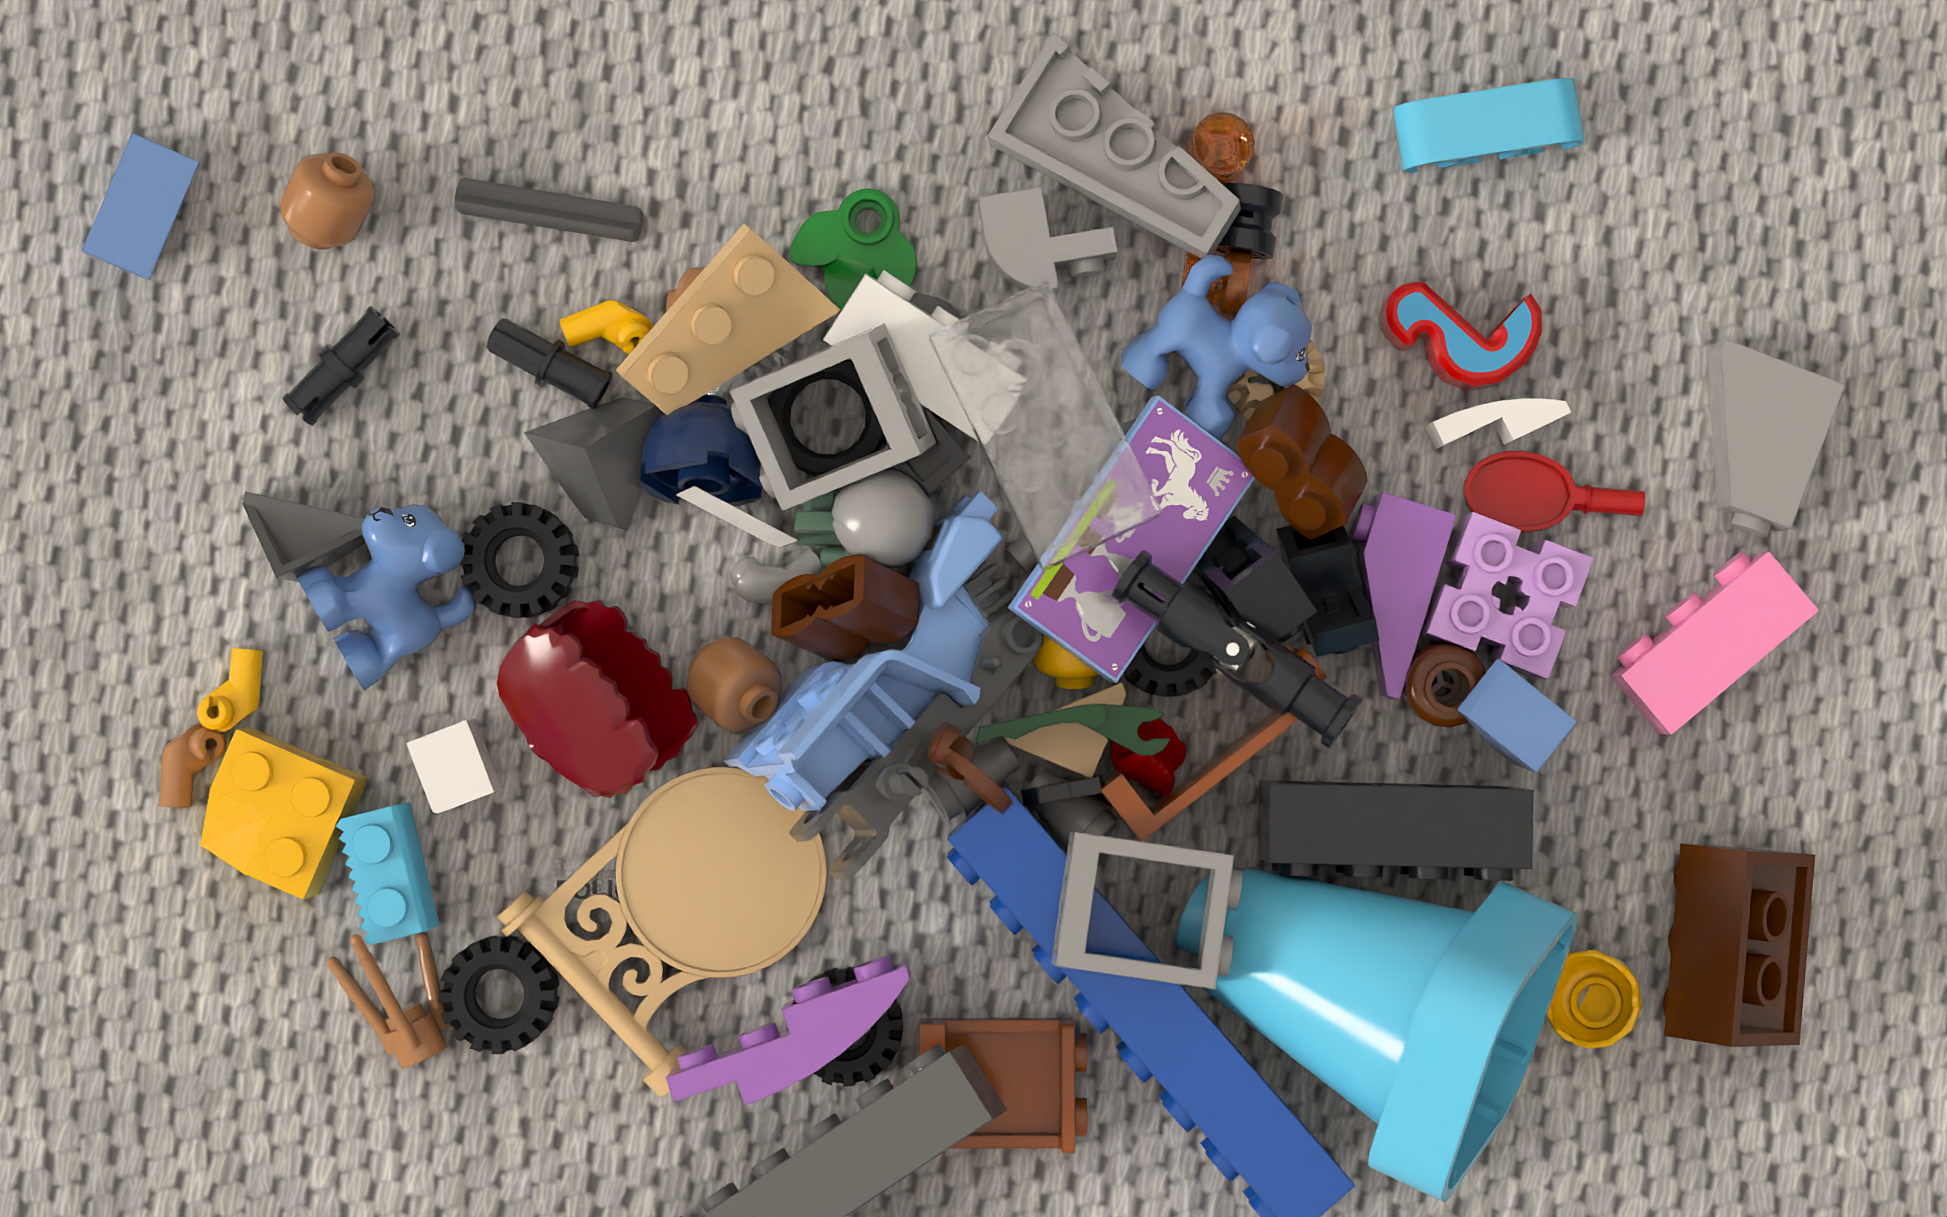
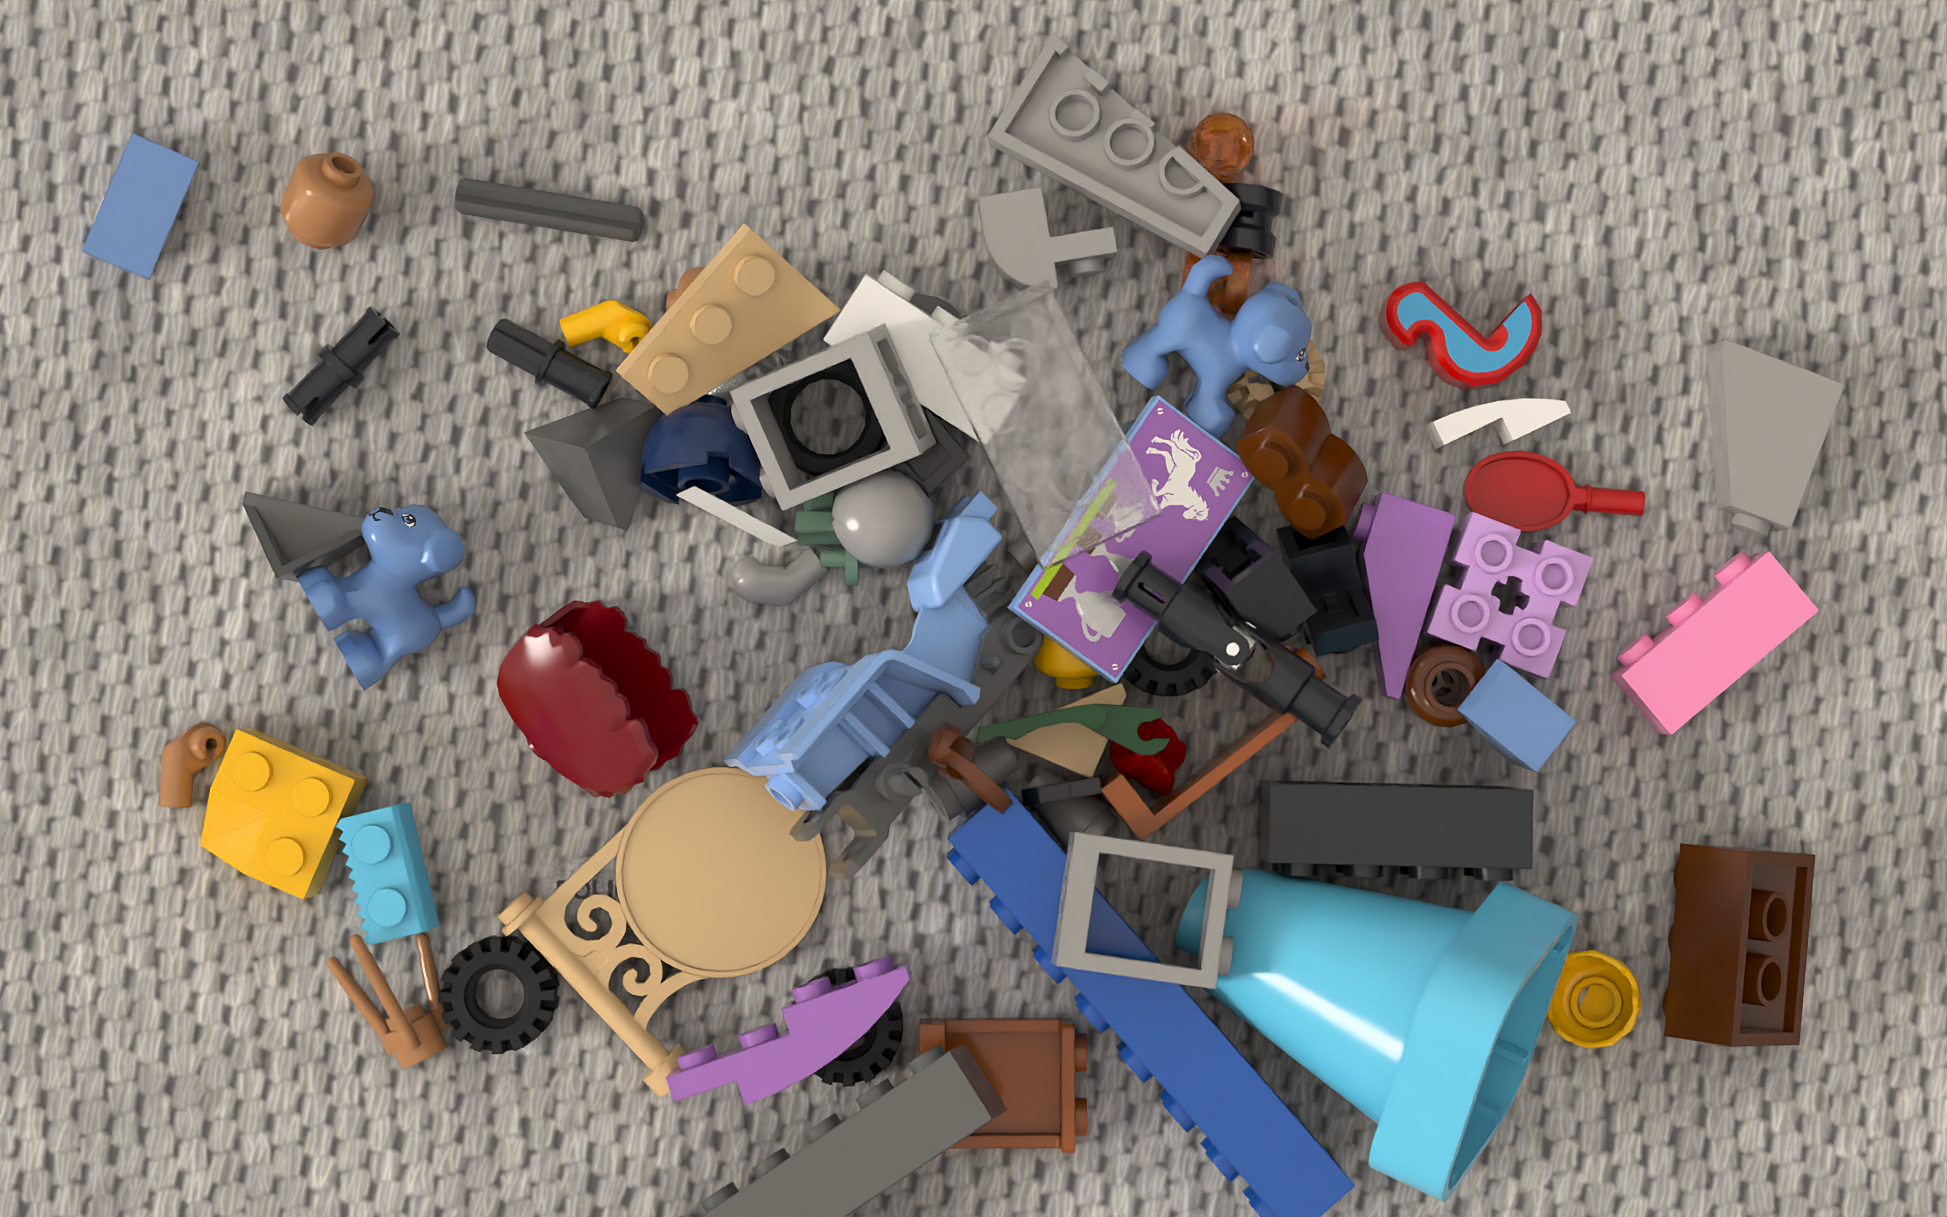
(237, 696): yellow arm -> none
(454, 766): white panel -> none
(480, 560): black tyre -> none
(734, 684): medium nougat head -> none
(845, 608): reddish brown brick -> none
(847, 253): green plate -> none
(1487, 122): medium azure beam -> none

